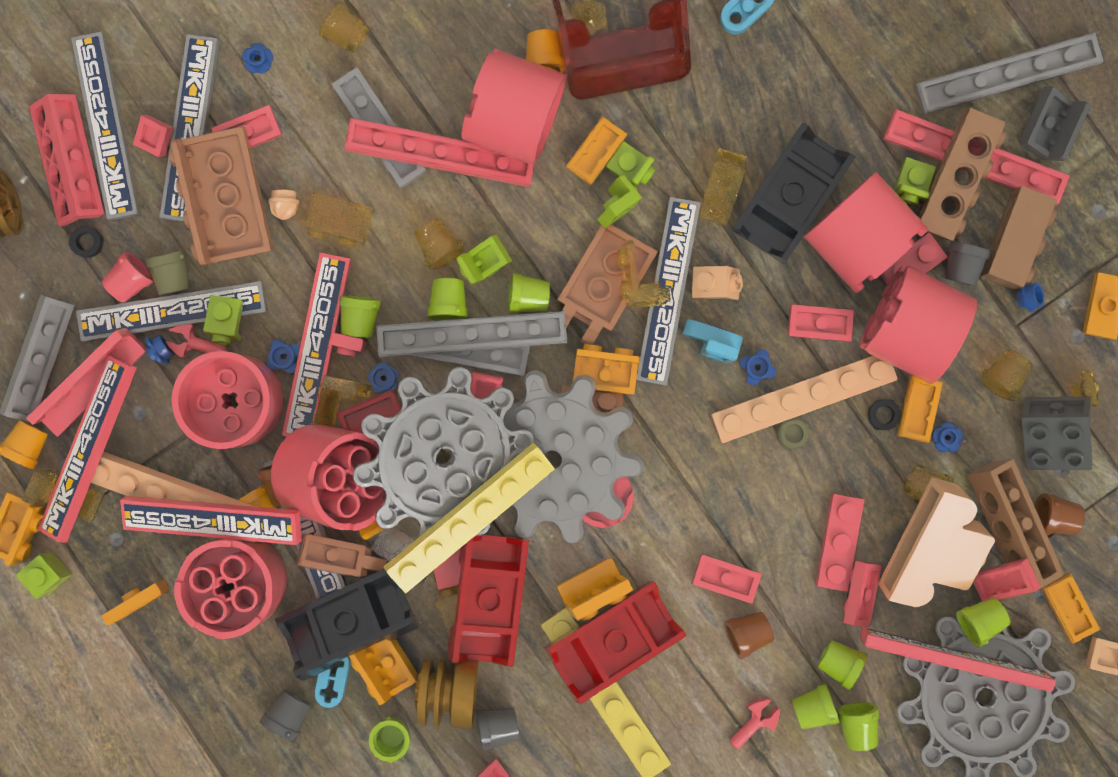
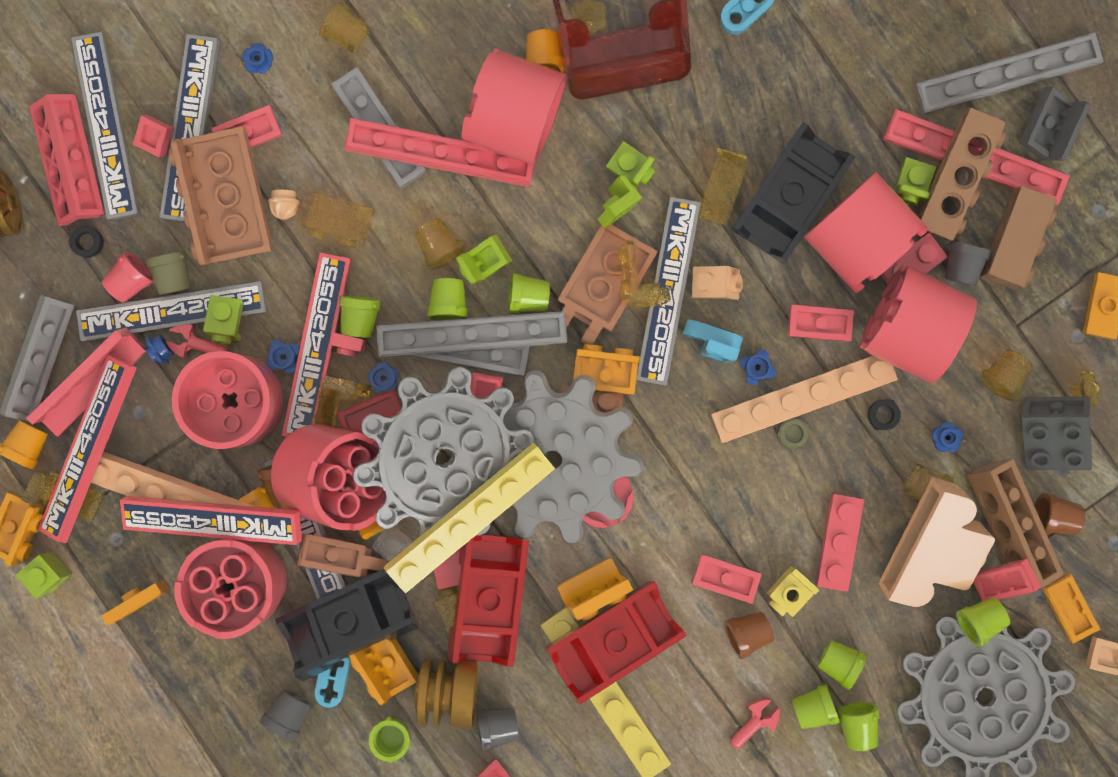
(596, 151): light orange plate -> none
(791, 580): none -> light yellow brick
(862, 593): coral plate -> none
(919, 410): light orange plate -> none
(957, 659): coral tile -> none
(1031, 296): blue plate -> none

